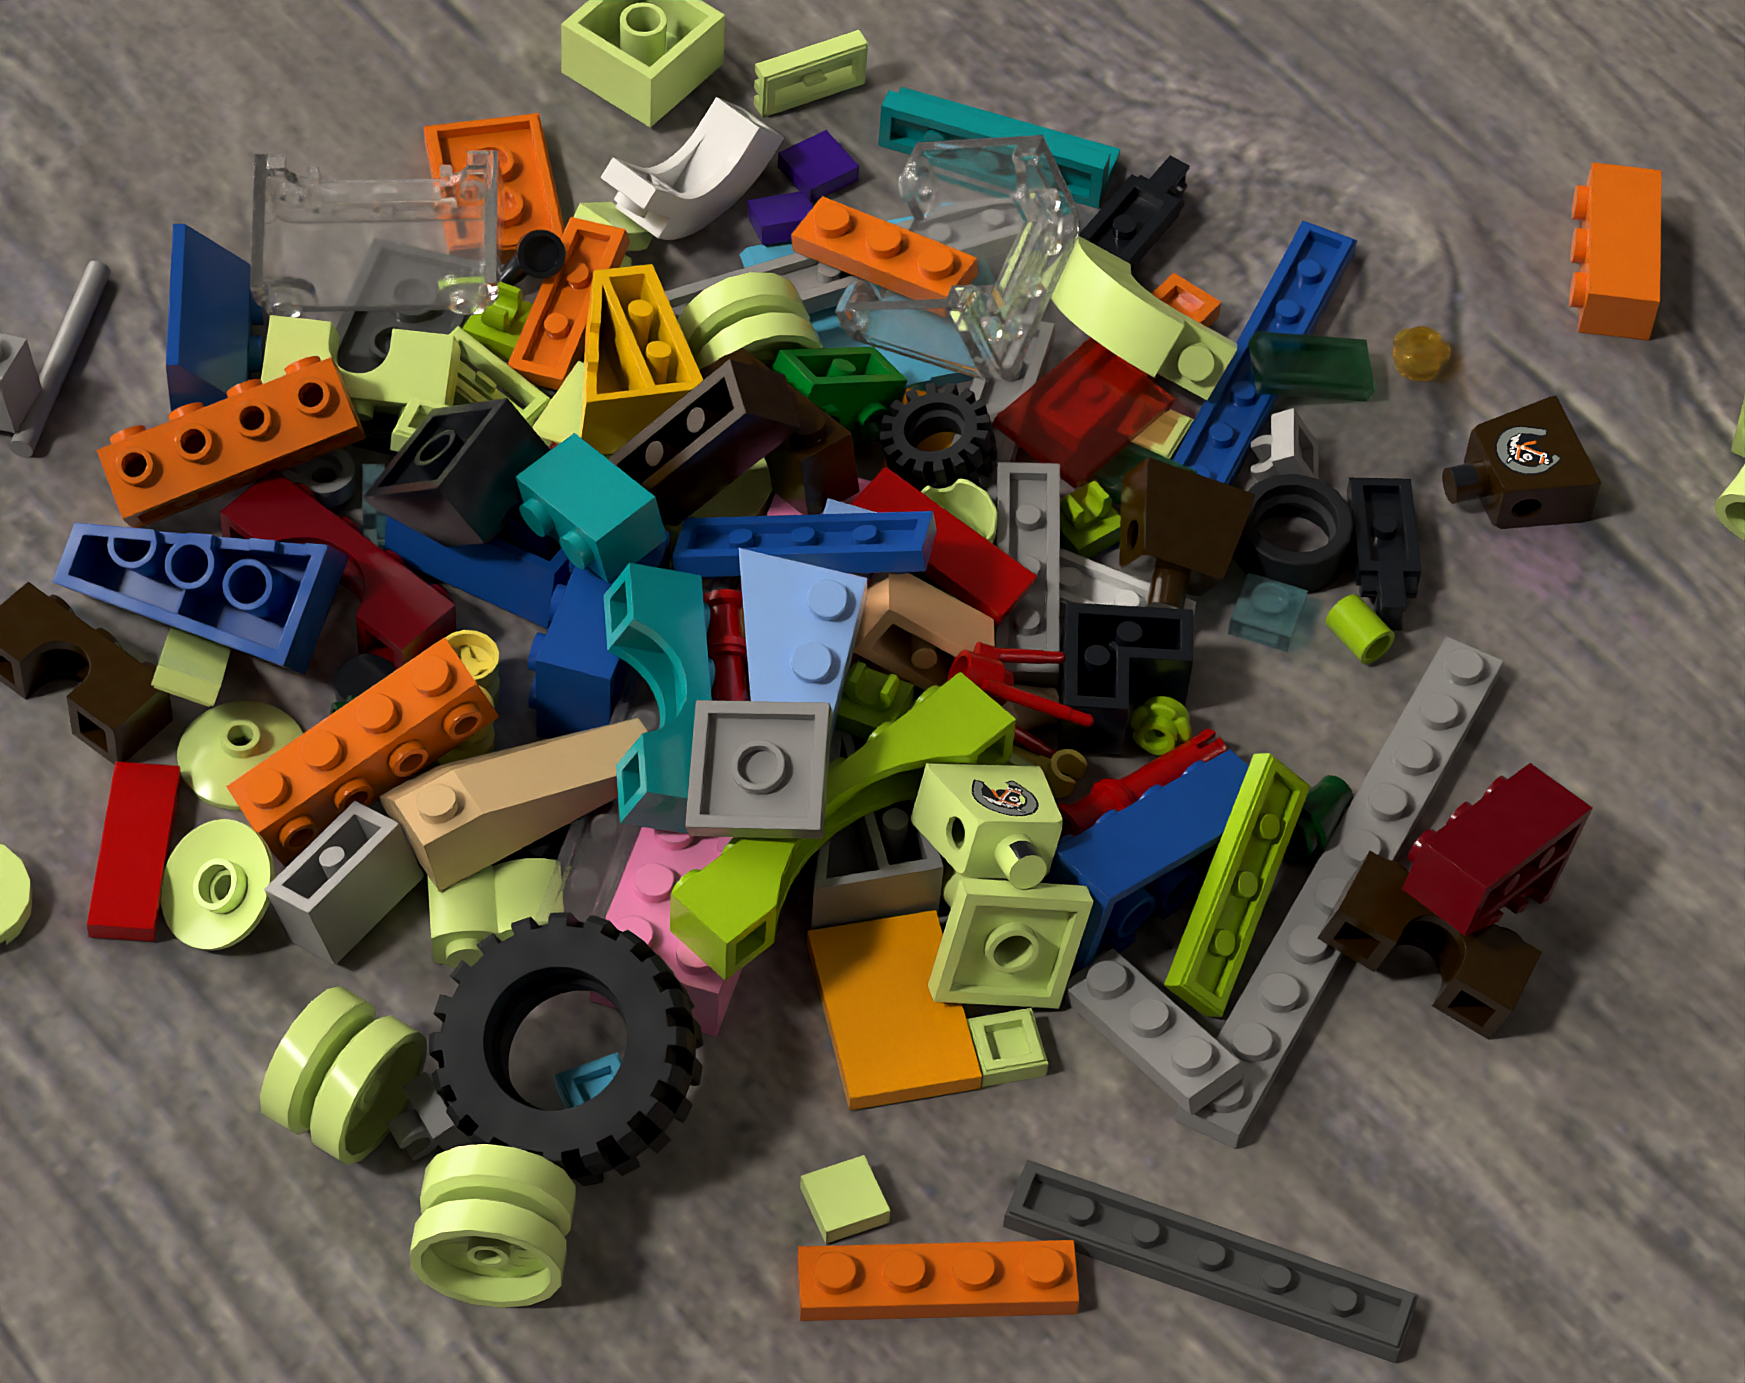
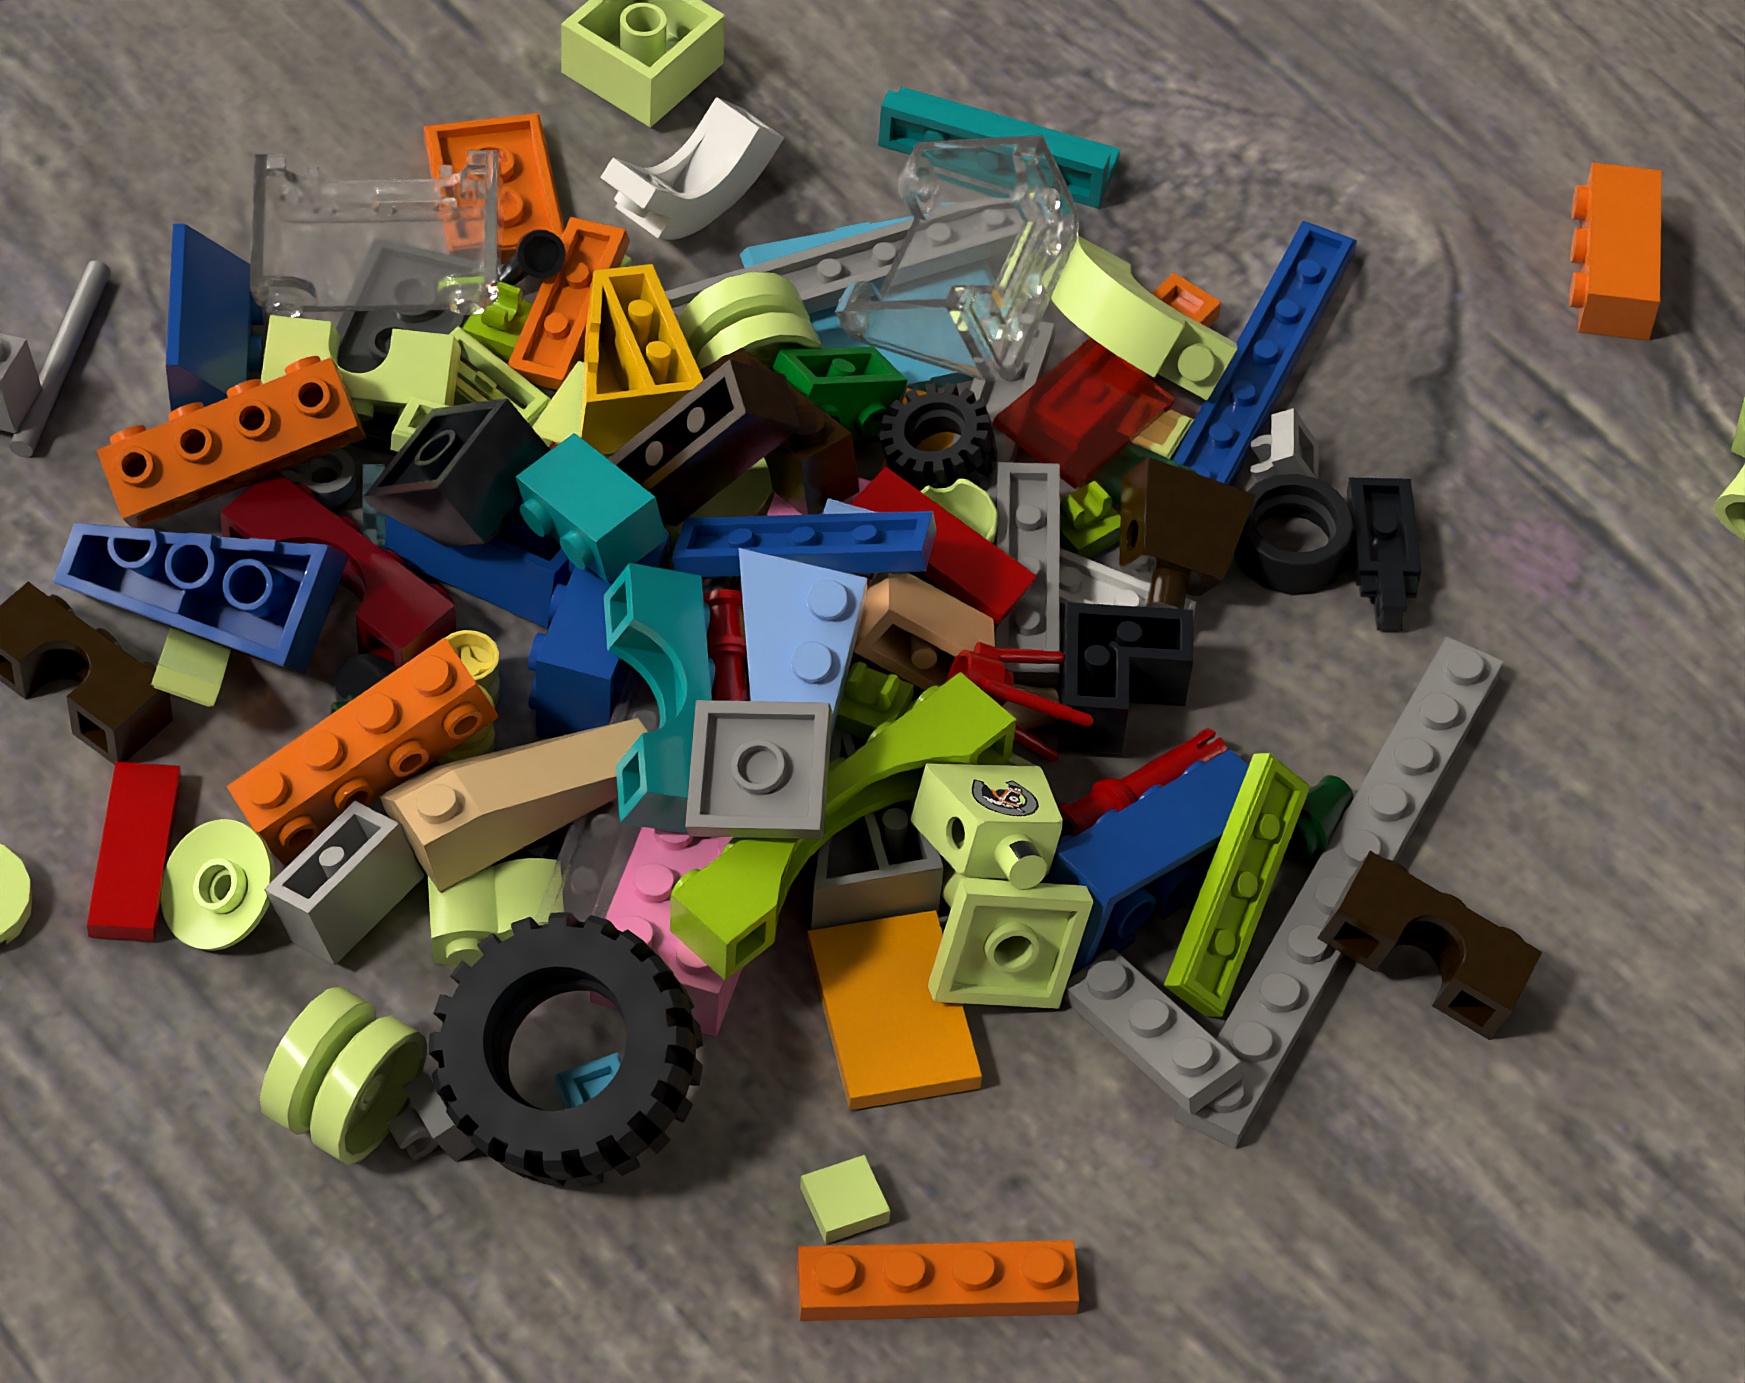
(208, 749): yellowish green dish -> none
(493, 1226): yellowish green wheel -> none
(609, 215): yellowish green tile -> none
(778, 216): dark purple tile -> none
(810, 73): yellowish green tile -> none
(818, 166): dark purple tile -> none
(881, 252): orange plate -> none
(1008, 1047): yellowish green tile -> none
(1063, 761): hand -> none
(1139, 212): black hinge -> none
(1160, 725): lime plate -> none
(1212, 1261): dark grey tile -> none
(1267, 612): clear light blue plate -> none
(1311, 366): clear green tile -> none
(1360, 628): lime hinge -> none
(1419, 353): clear yellow plate -> none
(1497, 851): dark red wedge -> none
(1526, 469): dark brown torso -> none

